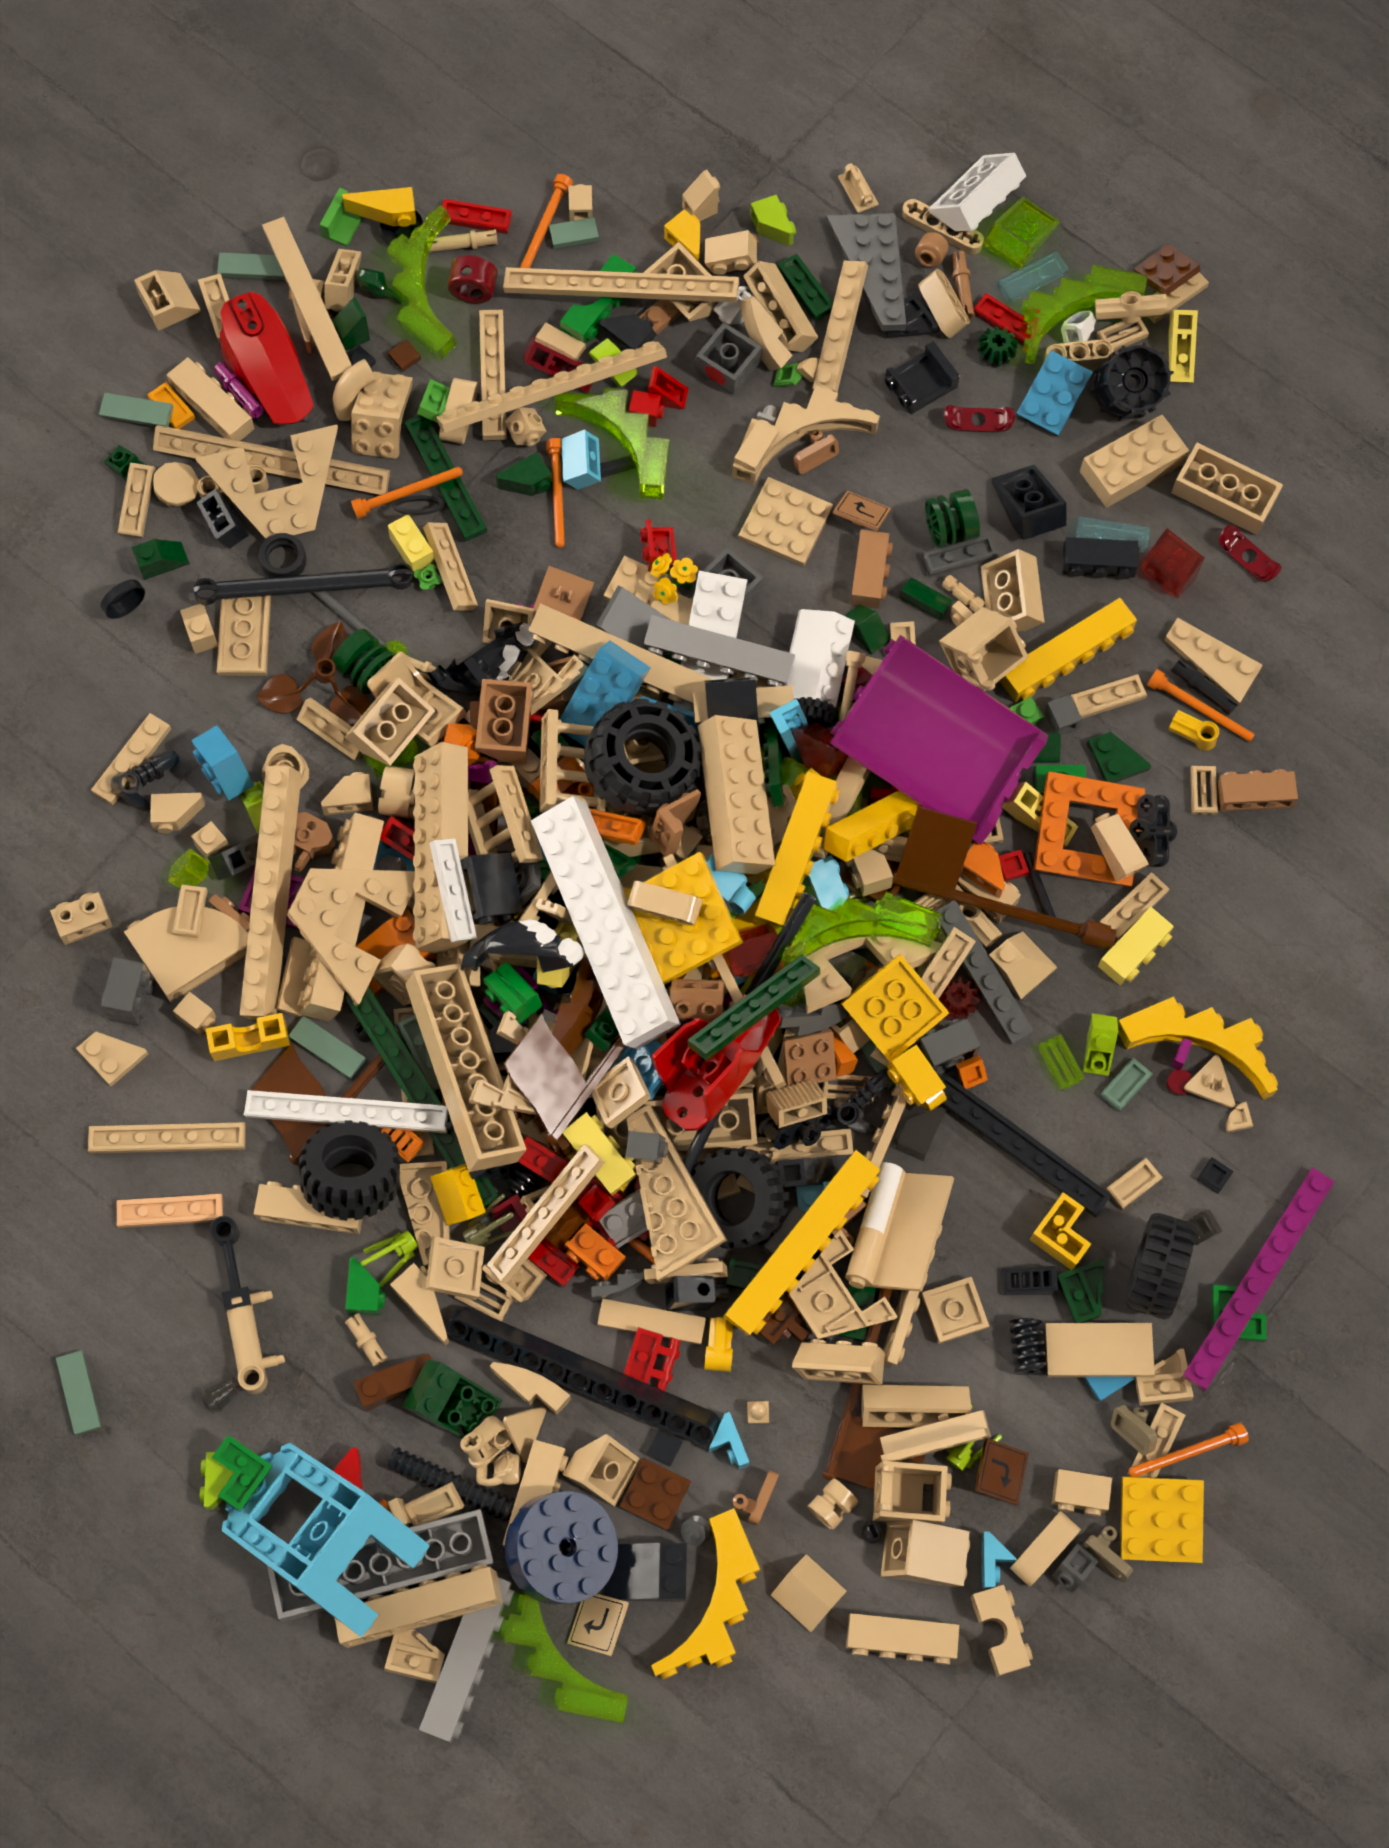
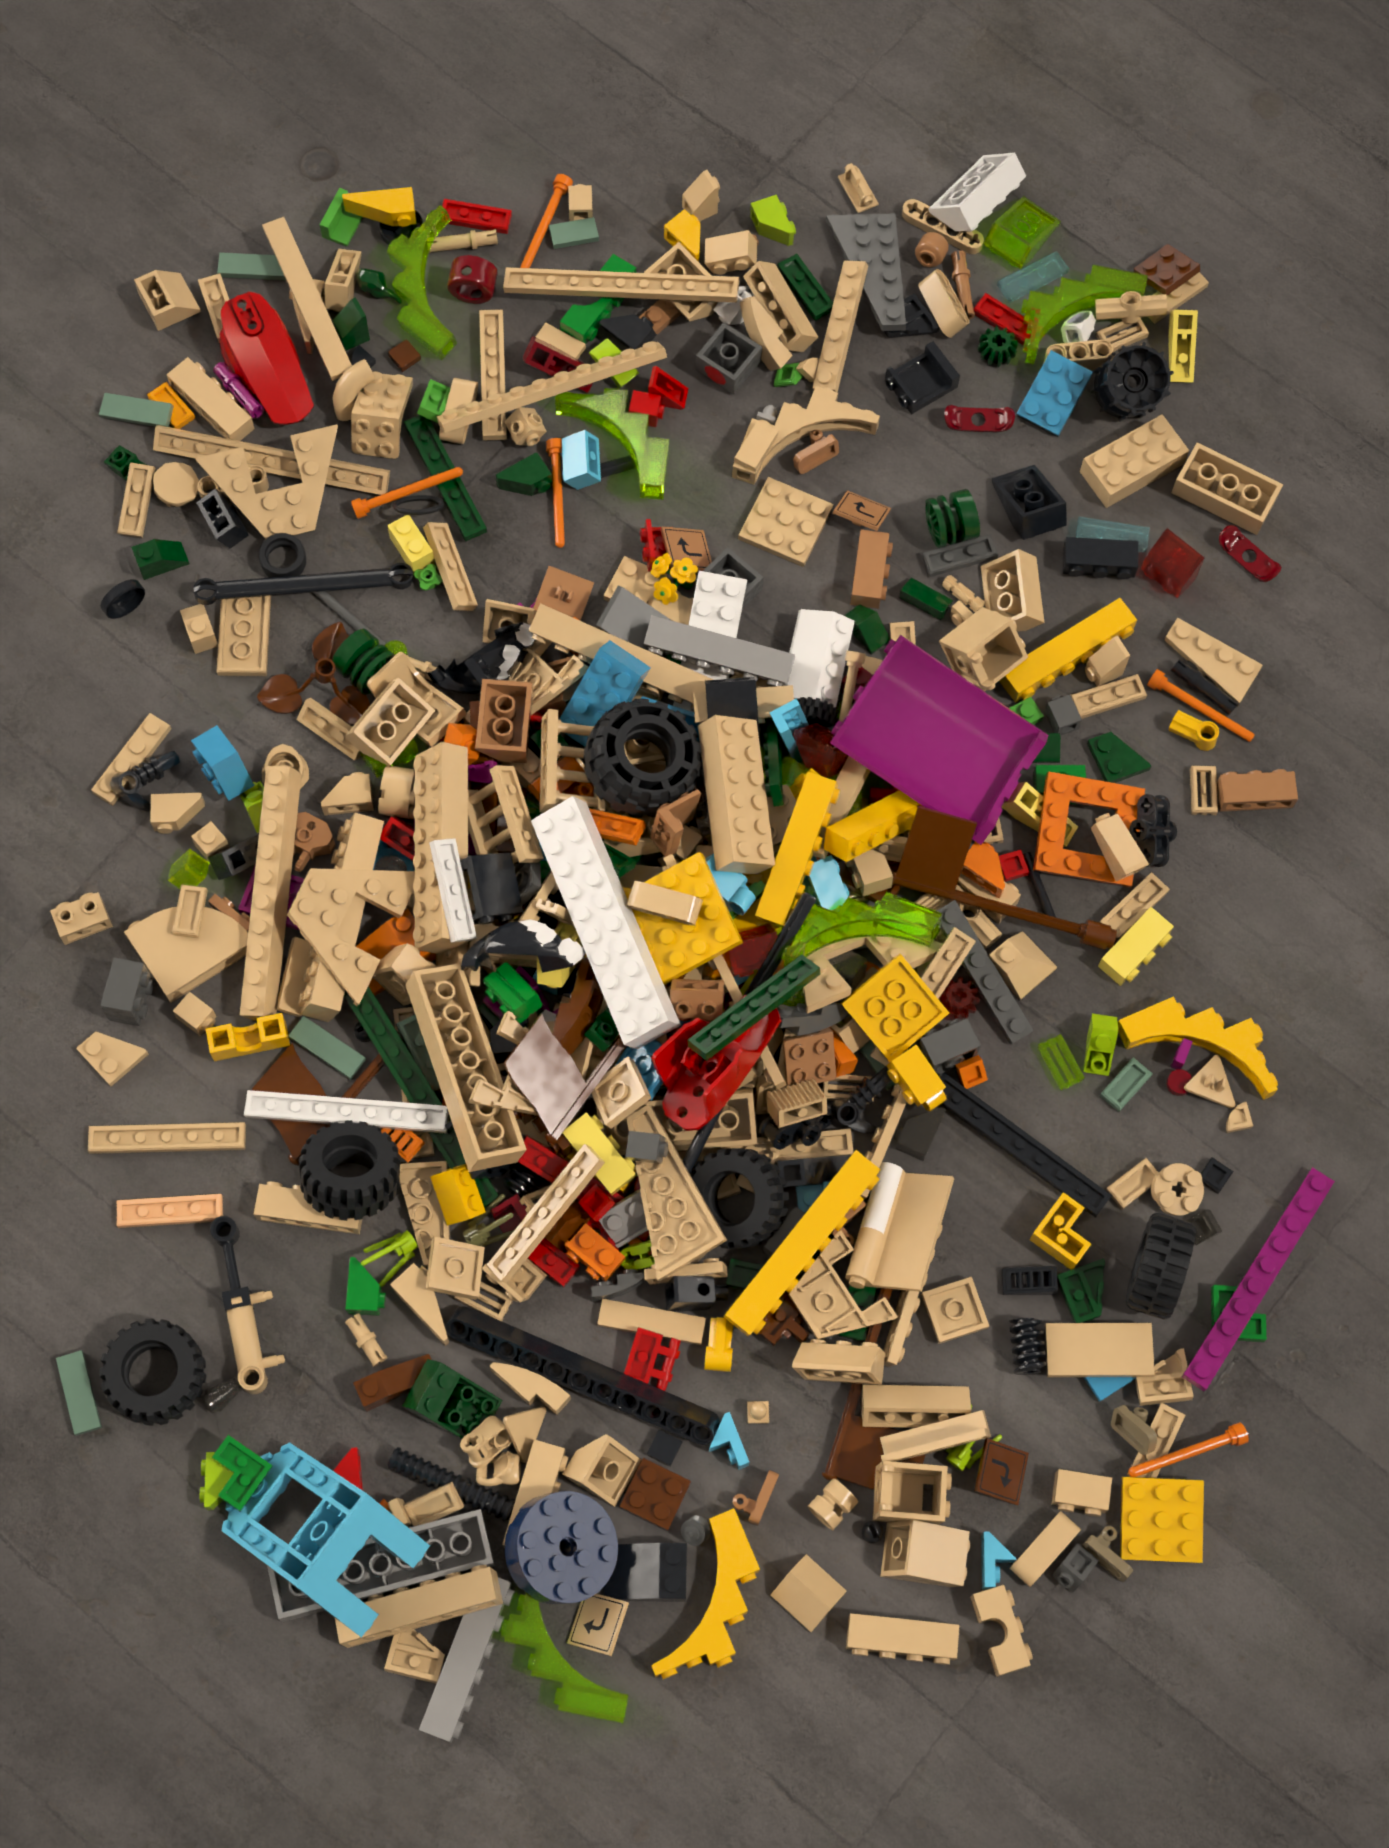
(132, 1344): none -> black tyre
(638, 1249): none -> lime beam
(686, 544): none -> medium nougat piece
(1107, 662): none -> tan slope
(1190, 1182): none -> tan plate

